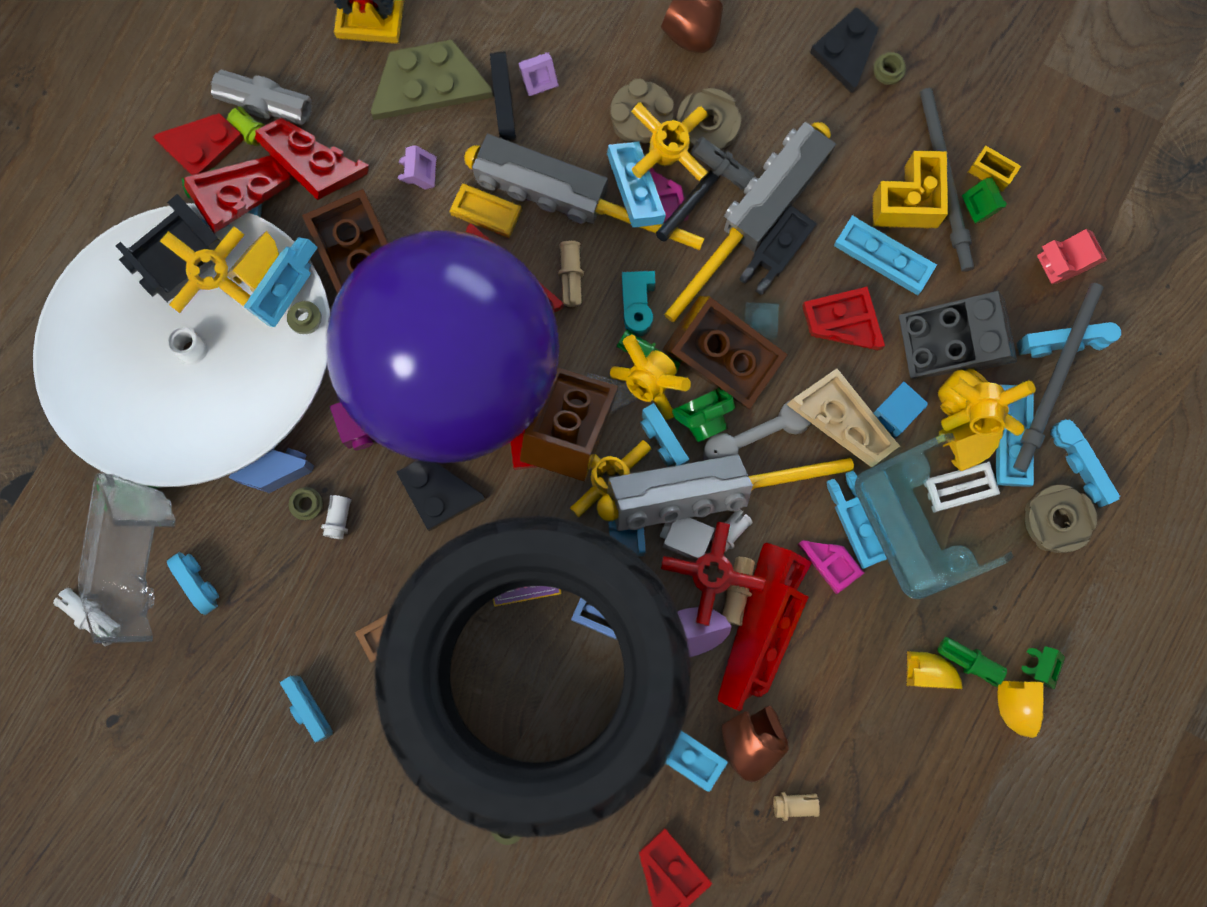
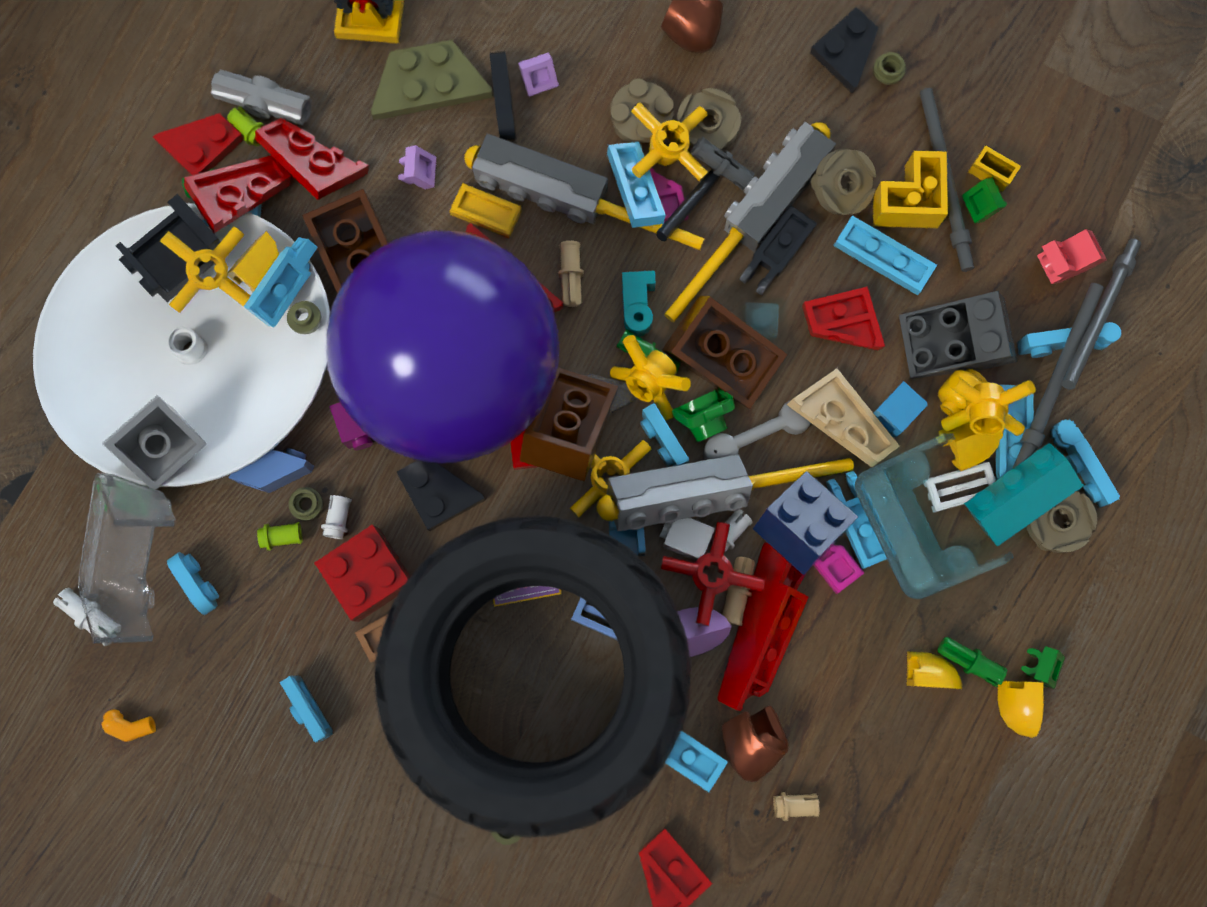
(125, 730): none -> light orange arm
(155, 442): none -> light grey slope
(279, 535): none -> lime pin
(363, 573): none -> red brick
(804, 522): none -> brick
(828, 181): none -> dark tan plate
(1024, 494): none -> teal brick
(1121, 269): none -> dark grey bar

